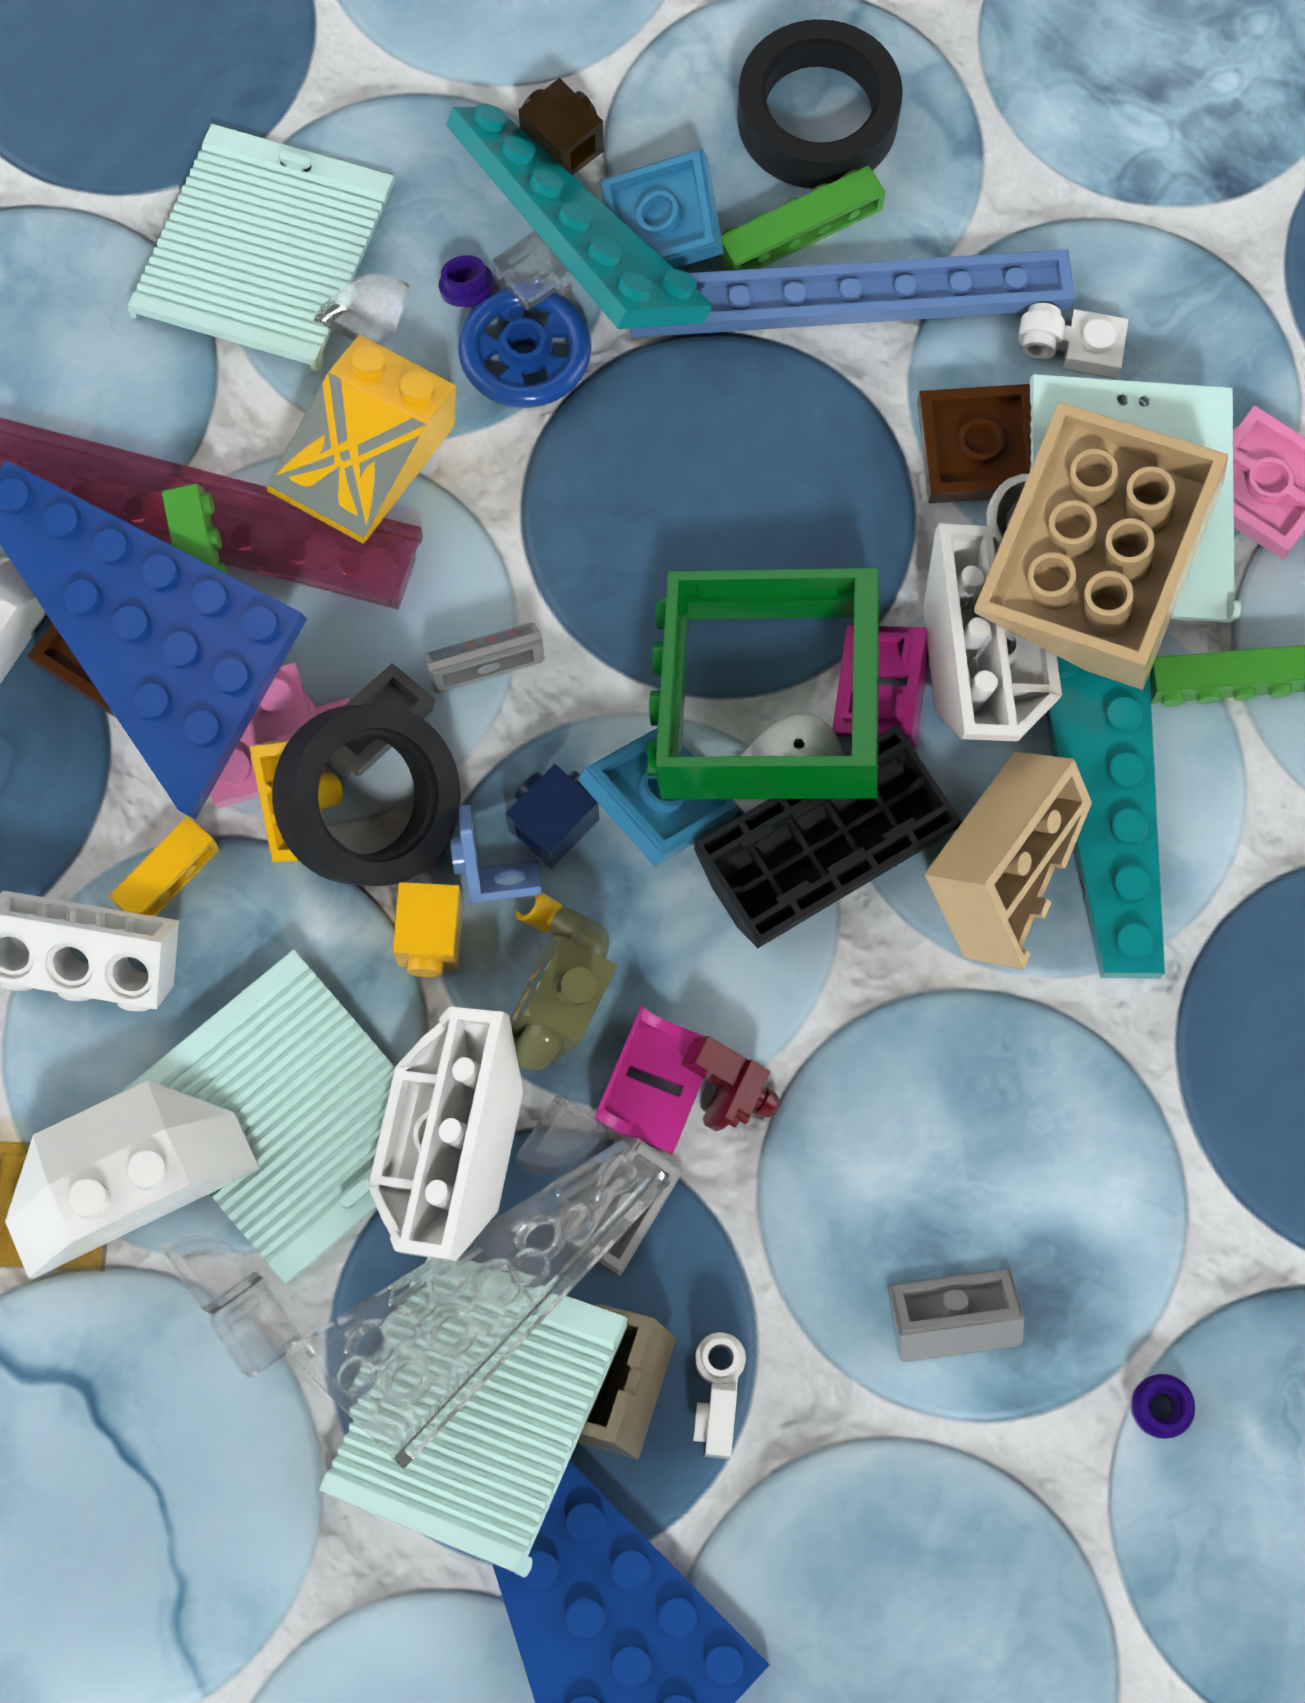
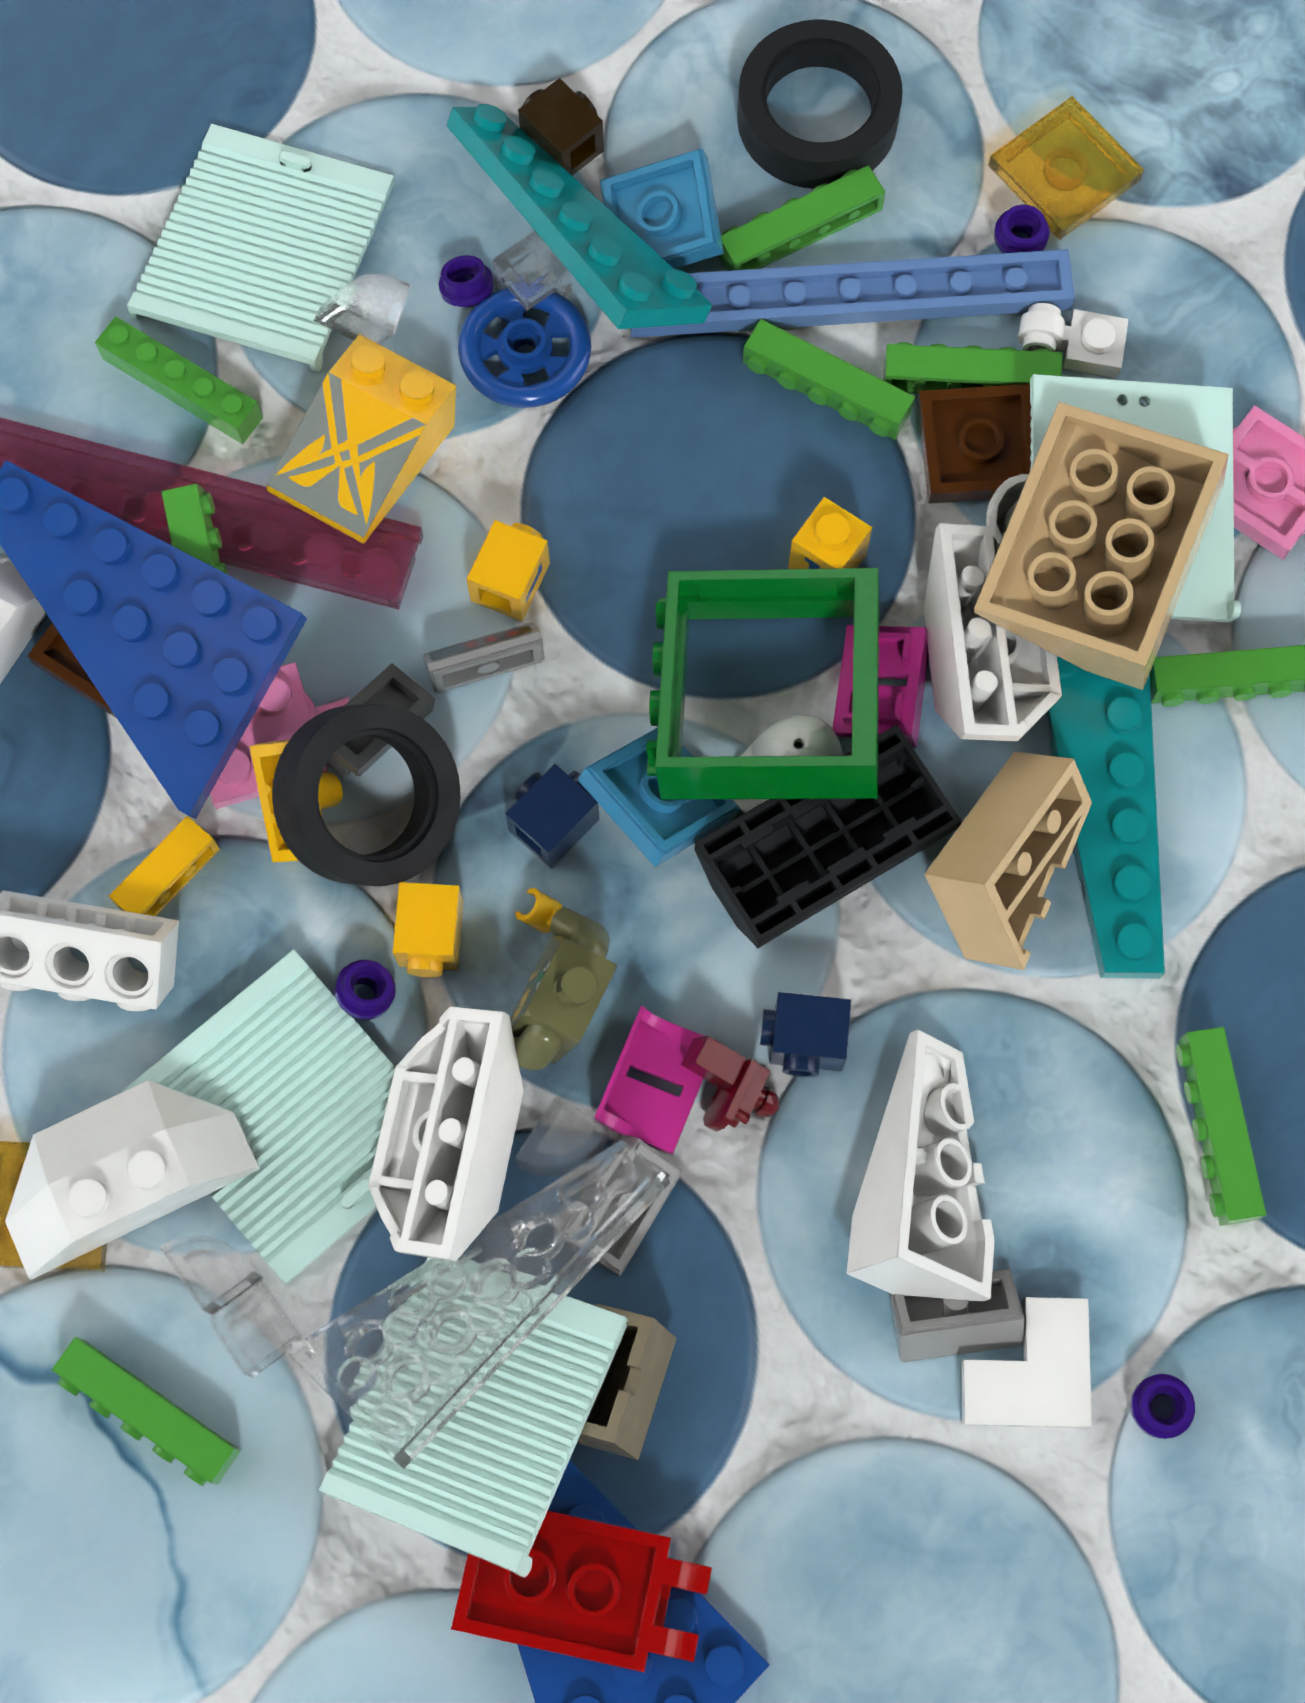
(145, 1412): none -> bright green piece
(179, 380): none -> bright green piece
(371, 974): none -> dark purple plate
(482, 879): medium blue bracket -> none
(509, 569): none -> yellow brick
(588, 1595): none -> red tile
(716, 1419): white plate -> none
(807, 1033): none -> dark blue brick
(827, 380): none -> bright green piece
(830, 539): none -> yellow brick
(919, 1204): none -> white wedge
(944, 367): none -> bright green piece
(1021, 219): none -> dark purple plate
(1049, 1384): none -> white tile
(1066, 167): none -> clear yellow tile
(1220, 1126): none -> bright green piece

